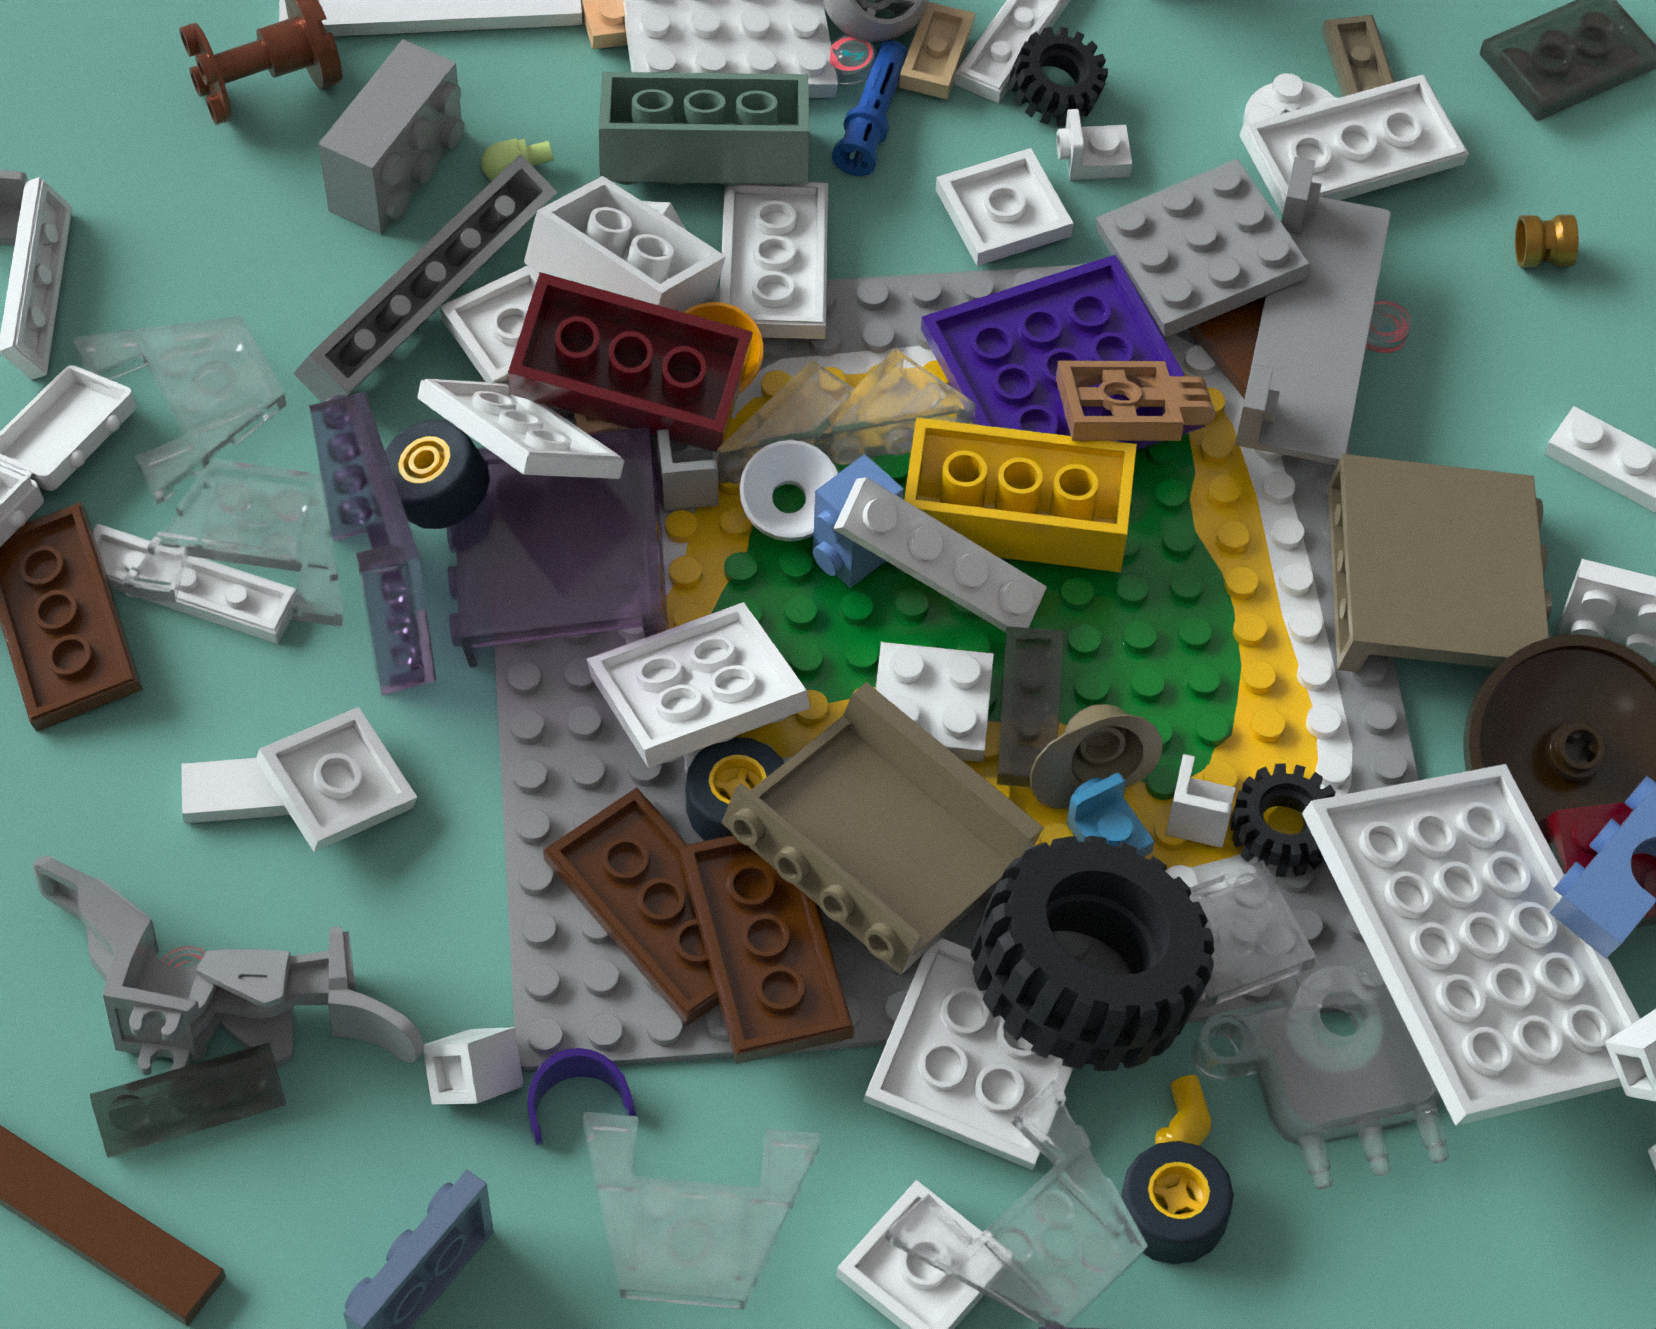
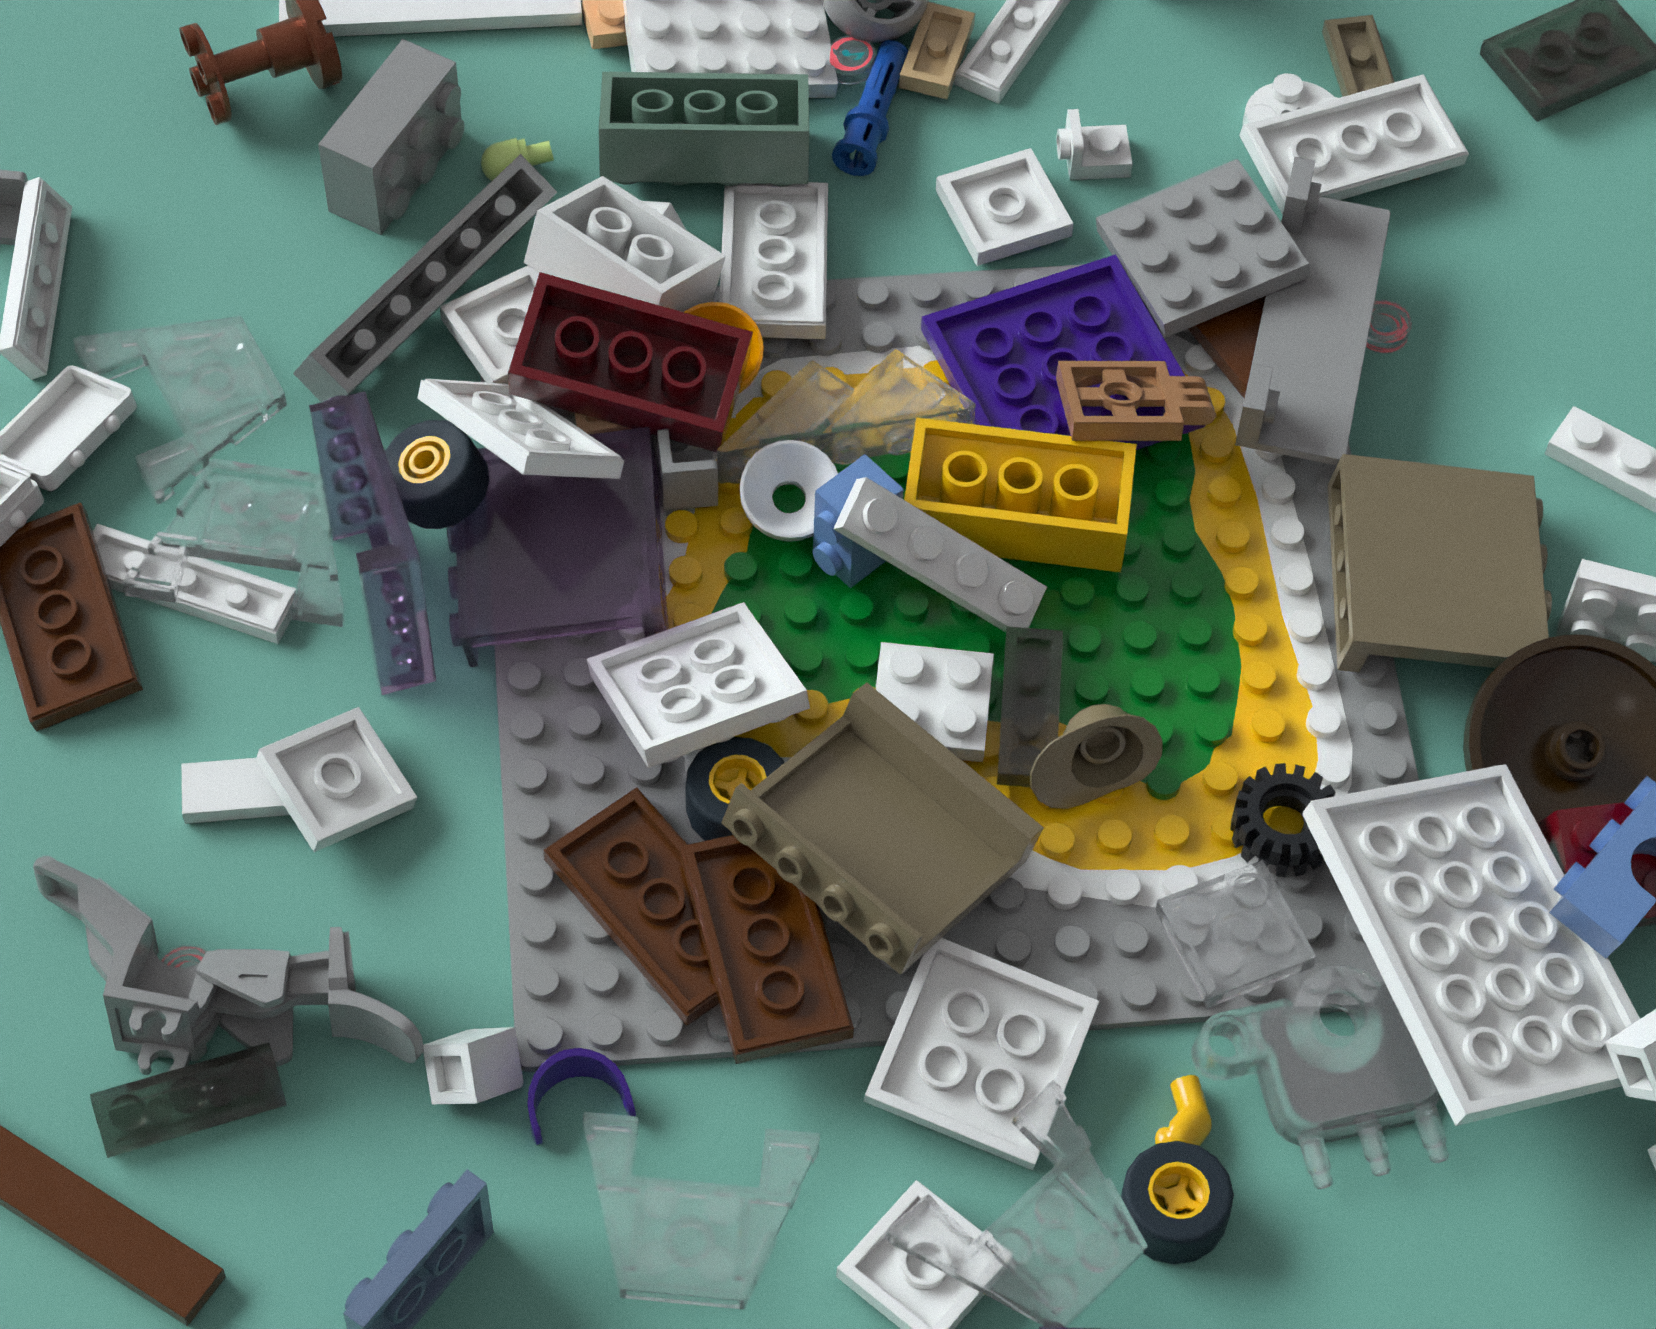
(1067, 1005): black tyre -> none
(1068, 55): black tyre -> none
(1102, 811): dark azure bracket -> none
(1199, 808): white panel -> none
(1546, 241): pearl gold wheel -> none

